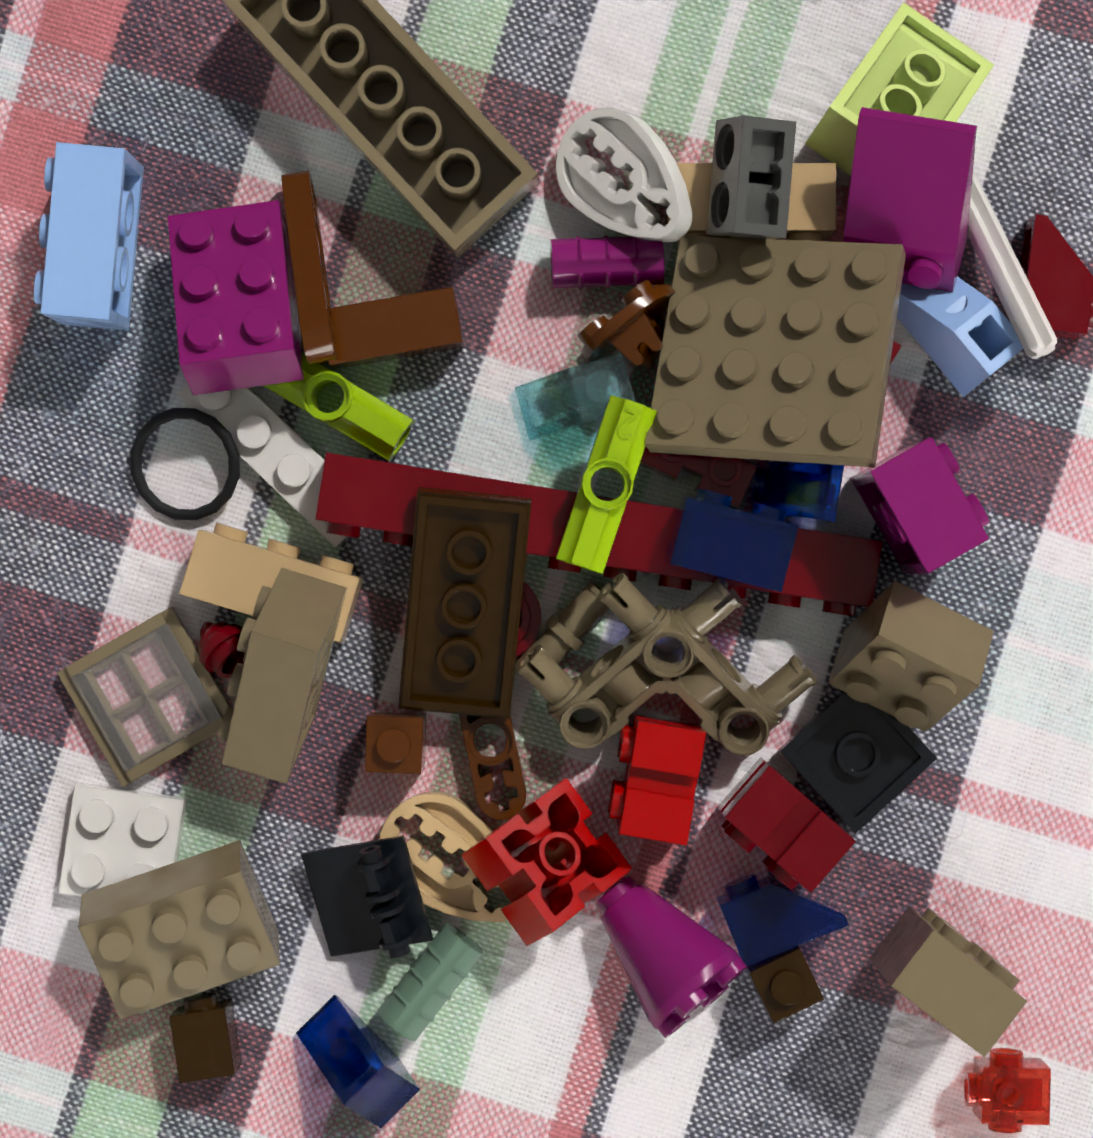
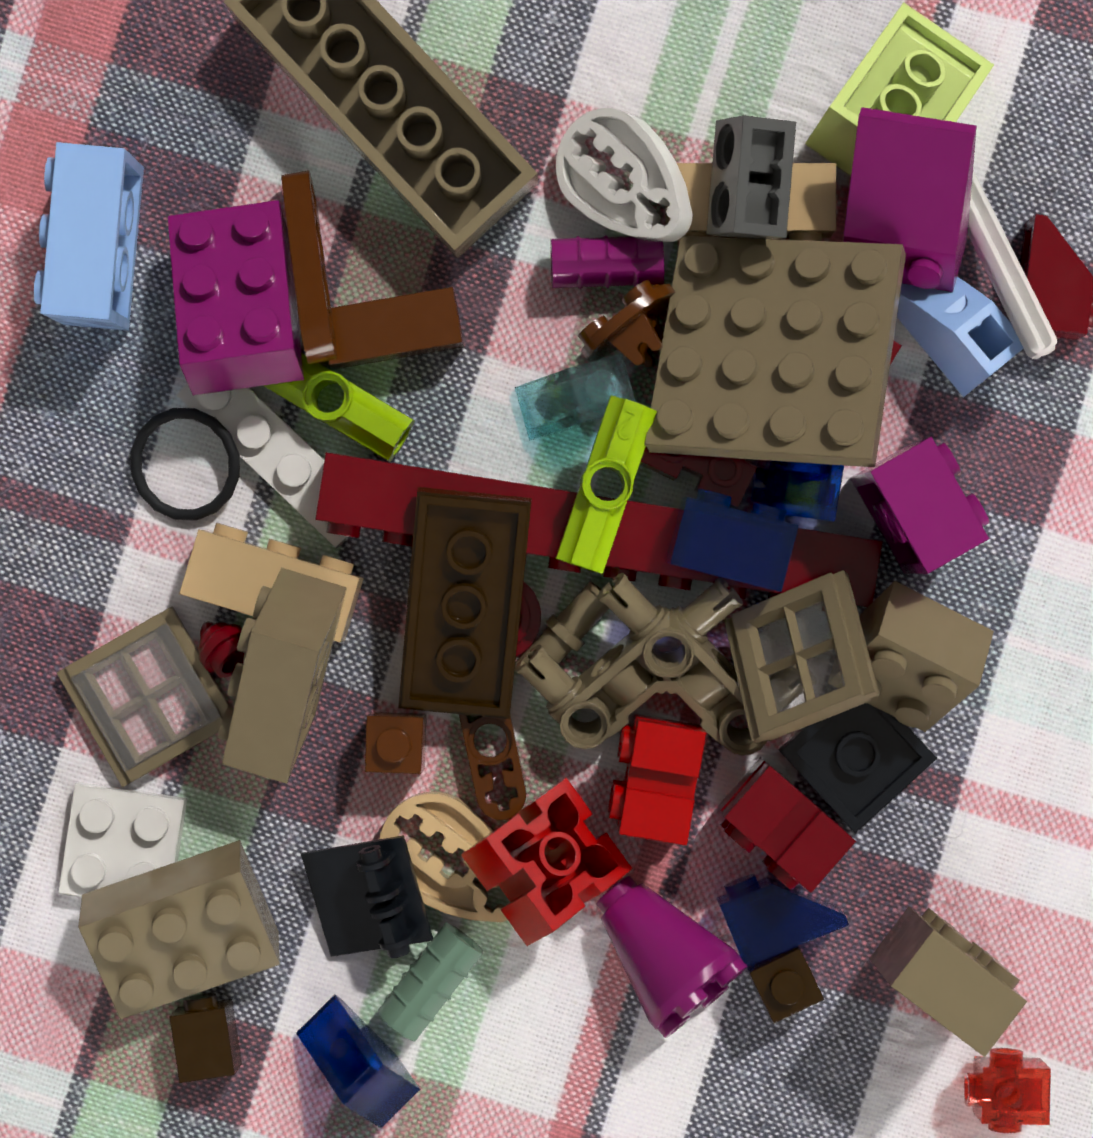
(800, 657): none -> dark tan piece

